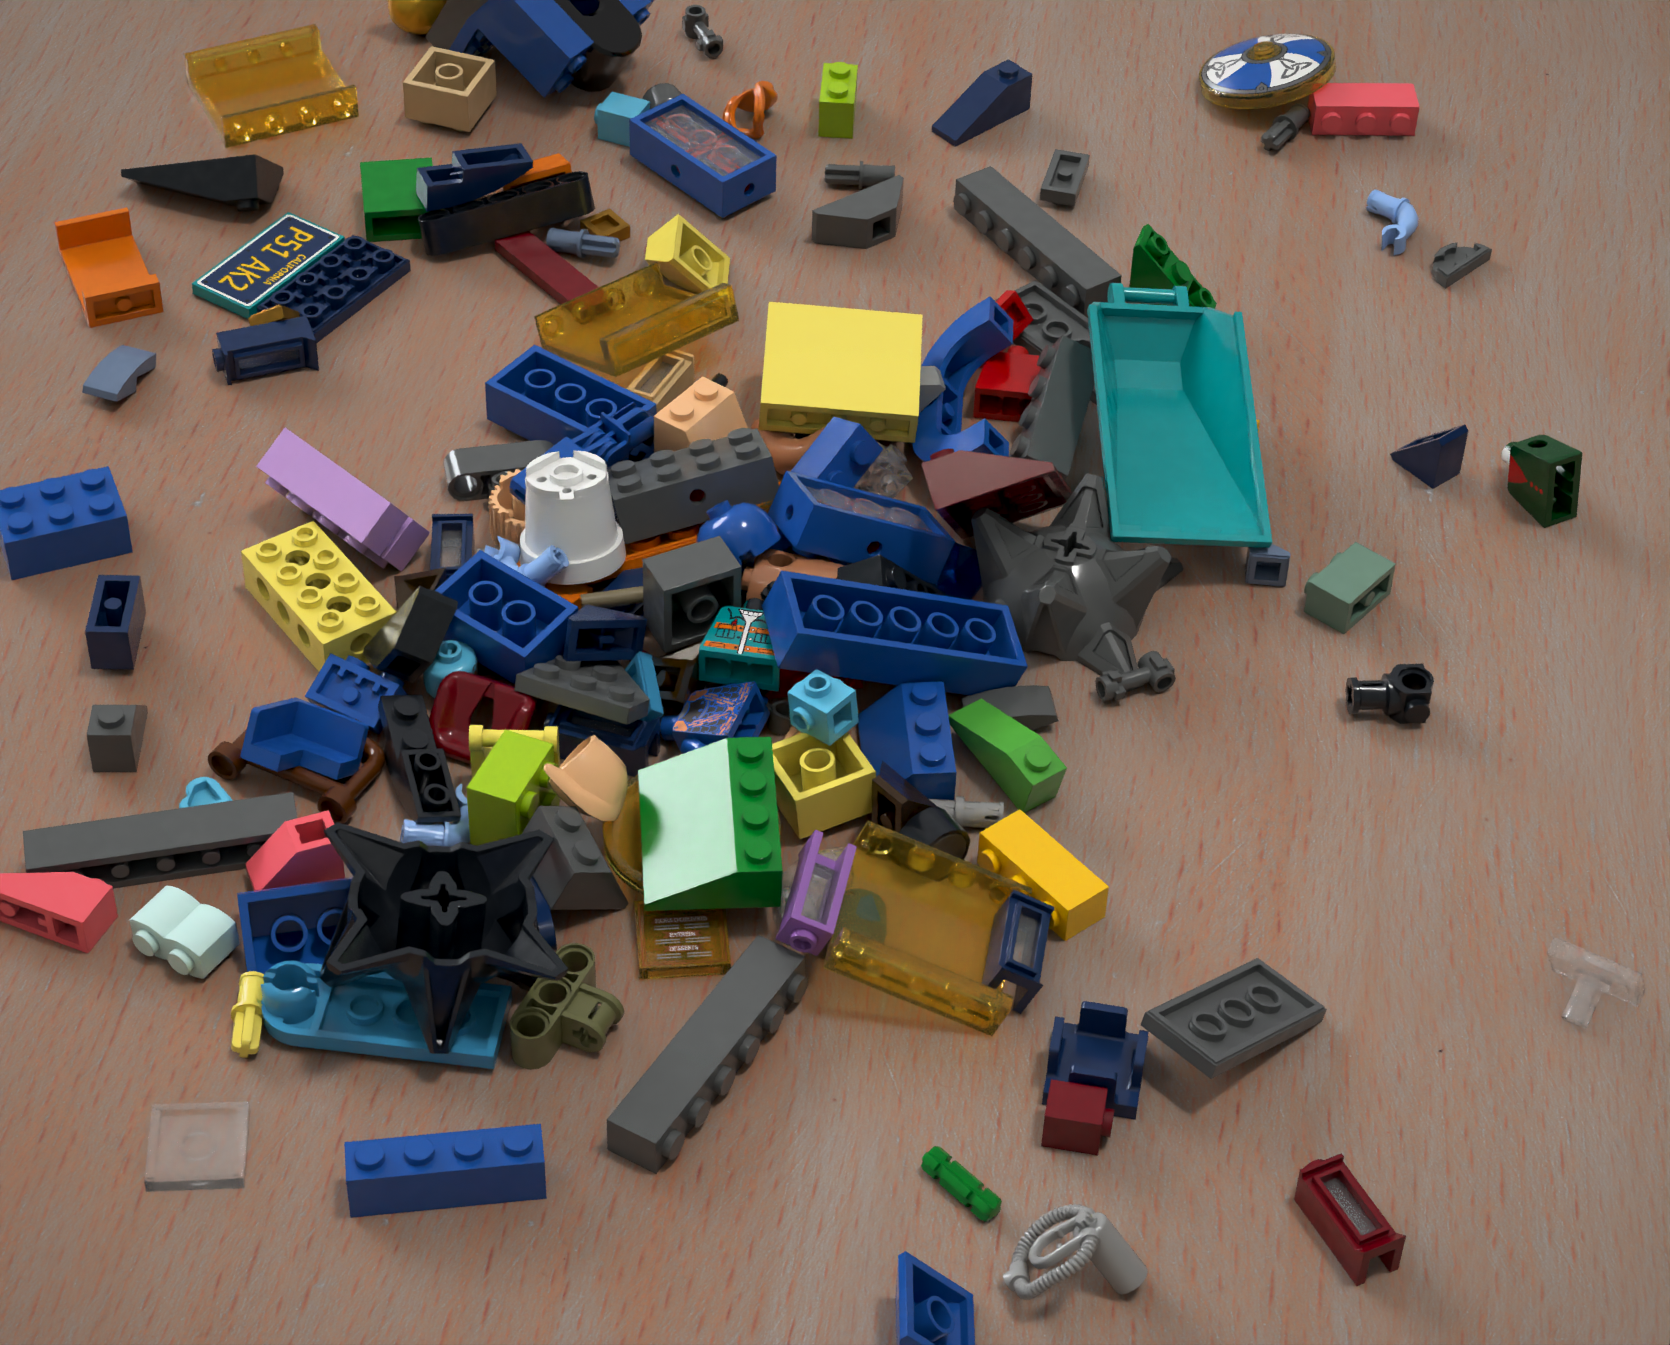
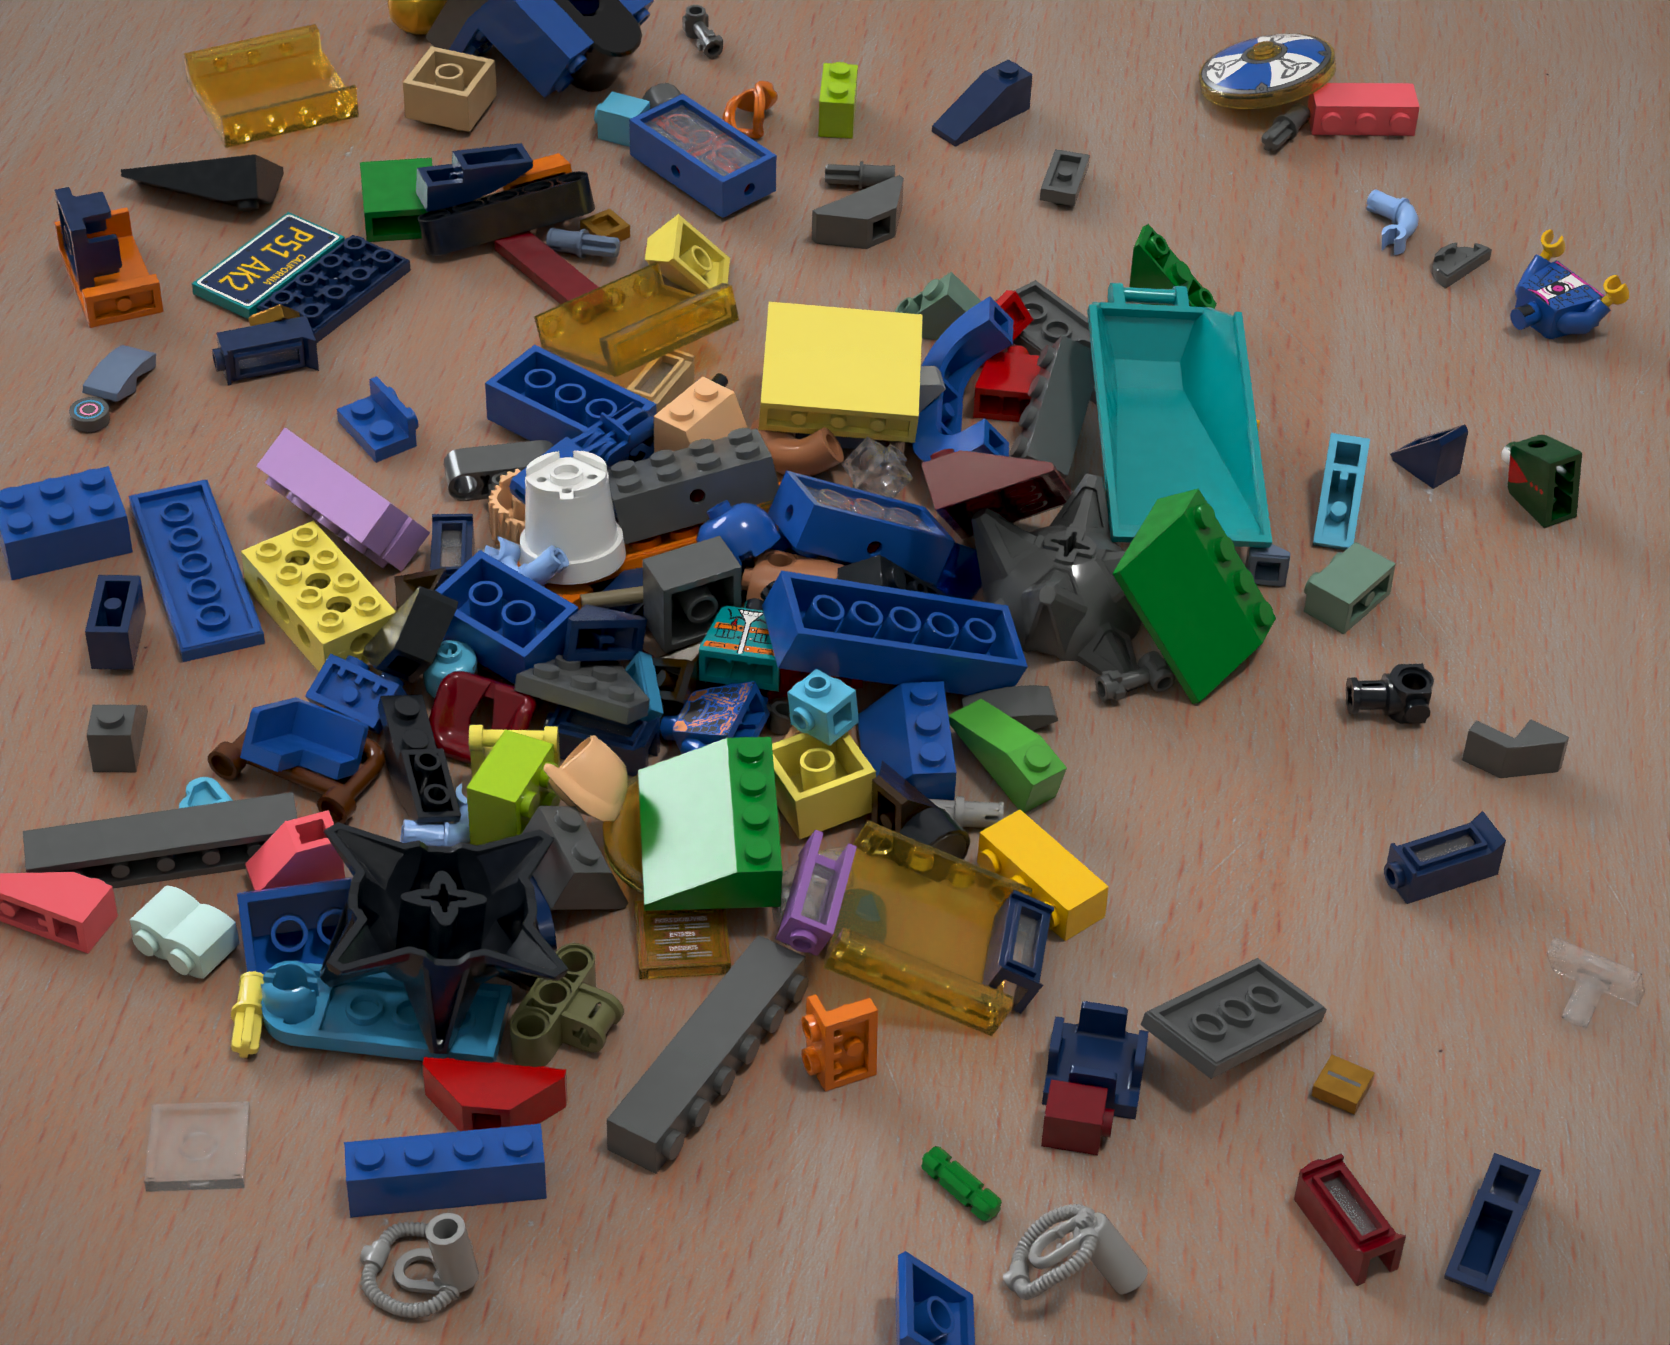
(81, 217): none -> dark blue panel
(89, 414): none -> dark grey tile
(196, 571): none -> blue tile
(380, 422): none -> blue bracket
(449, 1252): none -> light grey piece
(493, 1093): none -> red slope
(839, 453): blue brick -> none
(840, 1042): none -> orange bracket
(939, 304): none -> sand green slope
(1034, 239): dark grey brick -> none
(1193, 592): none -> green slope
(1341, 491): none -> medium azure slope
(1343, 1084): none -> pearl gold tile
(1445, 860): none -> dark blue window
(1493, 1224): none -> dark blue slope
(1532, 752): none -> dark grey slope
(1559, 300): none -> blue torso

